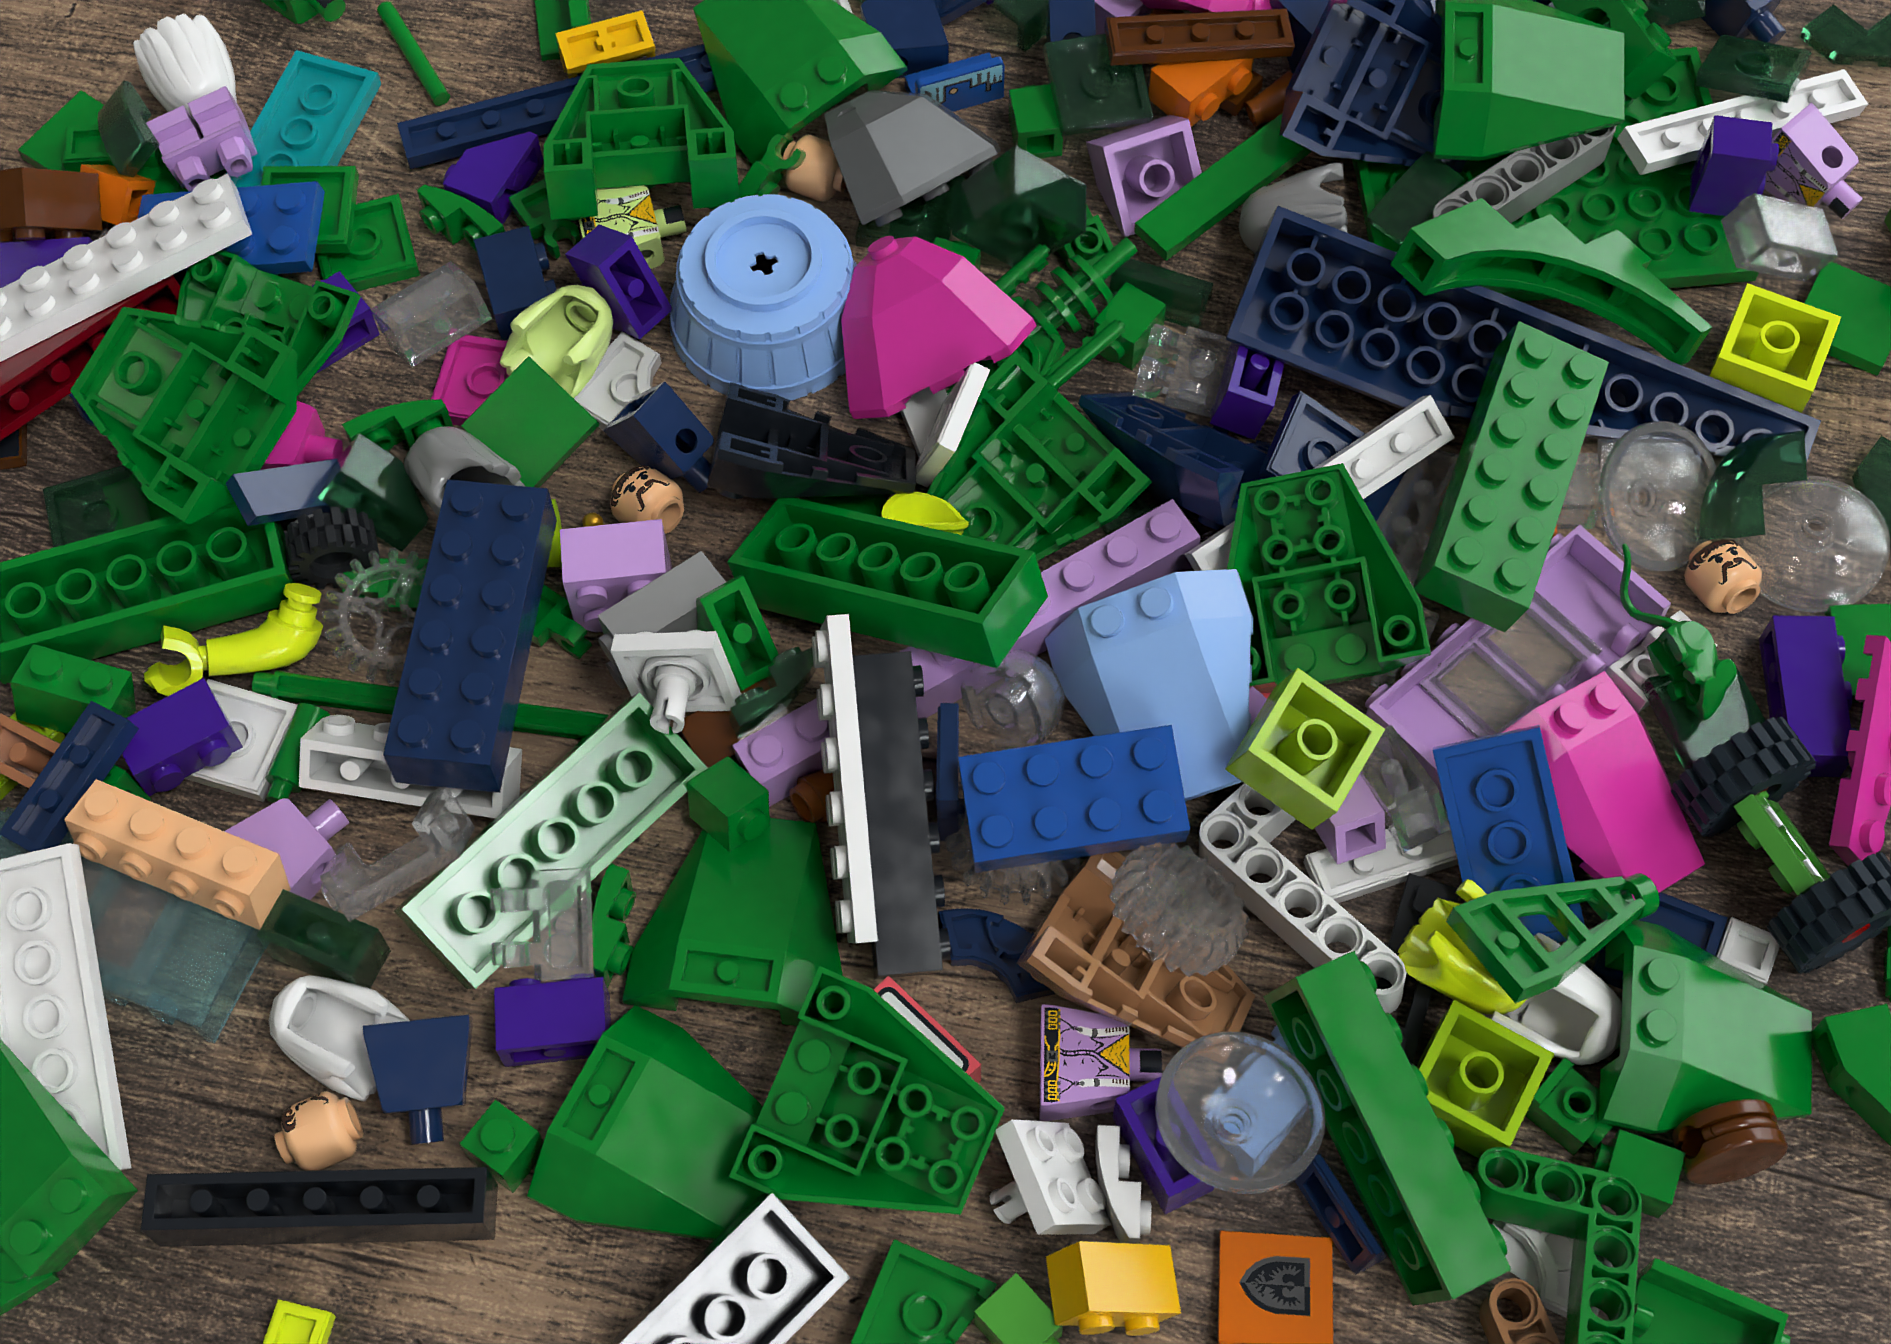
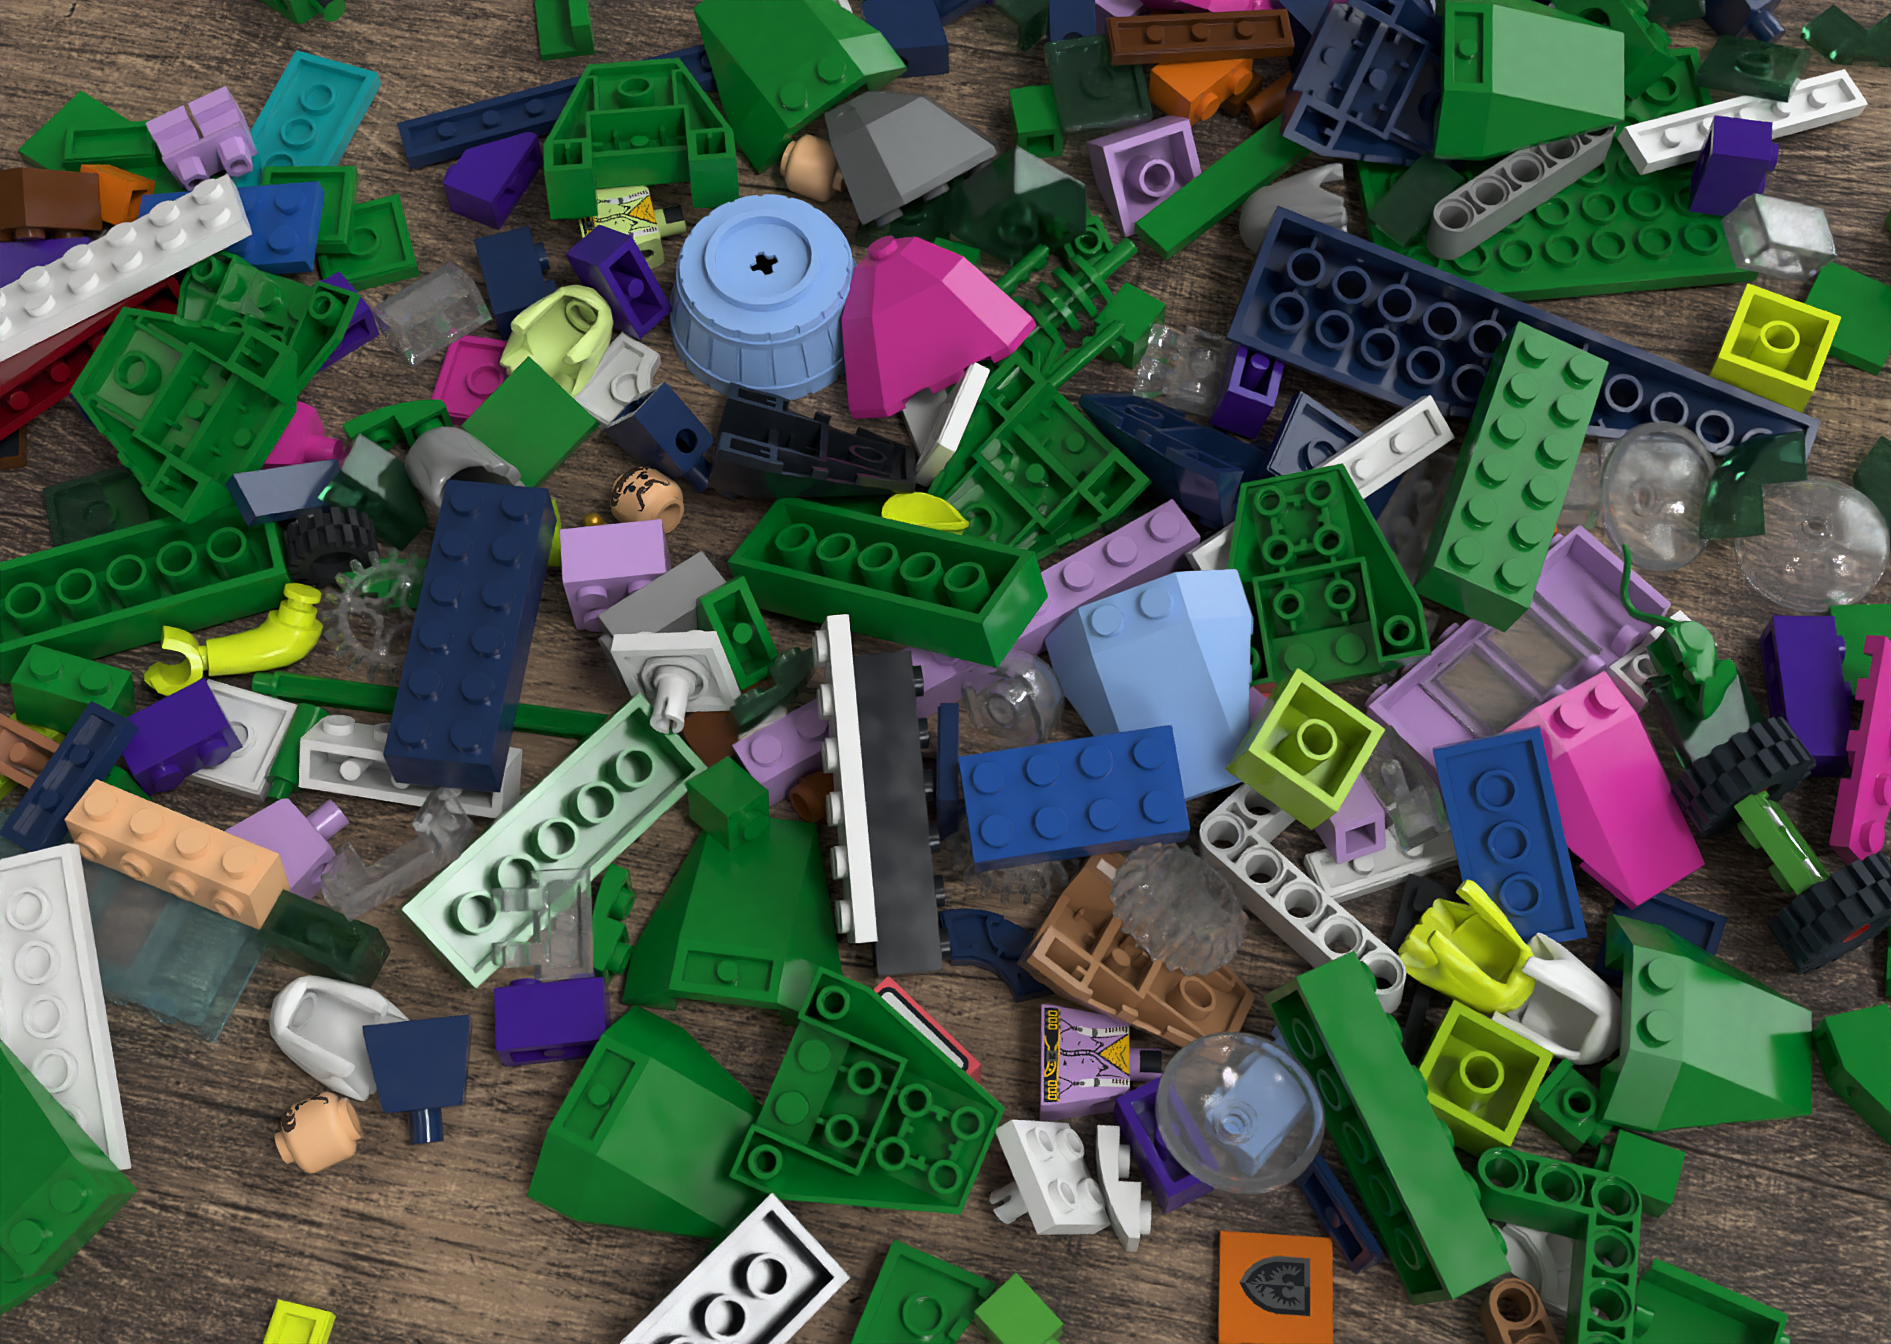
(125, 130): clear green slope -> none
(183, 61): white hair -> none
(320, 1206): black brick -> none
(413, 53): green bar -> none
(455, 216): green slope -> none
(503, 1145): green brick -> none
(533, 211): green plate -> none
(554, 622): green plate -> none
(605, 42): yellow hinge -> none
(766, 174): green plate -> none
(961, 82): blue panel -> none
(1113, 1287): yellow brick -> none
(1183, 294): clear green panel -> none
(1515, 956): green plate -> none
(1543, 257): green arch -> none
(1723, 576): light nougat head -> none
(1729, 1141): reddish brown head -> none
(1748, 949): white tile -> none
(1813, 164): lavender torso -> none

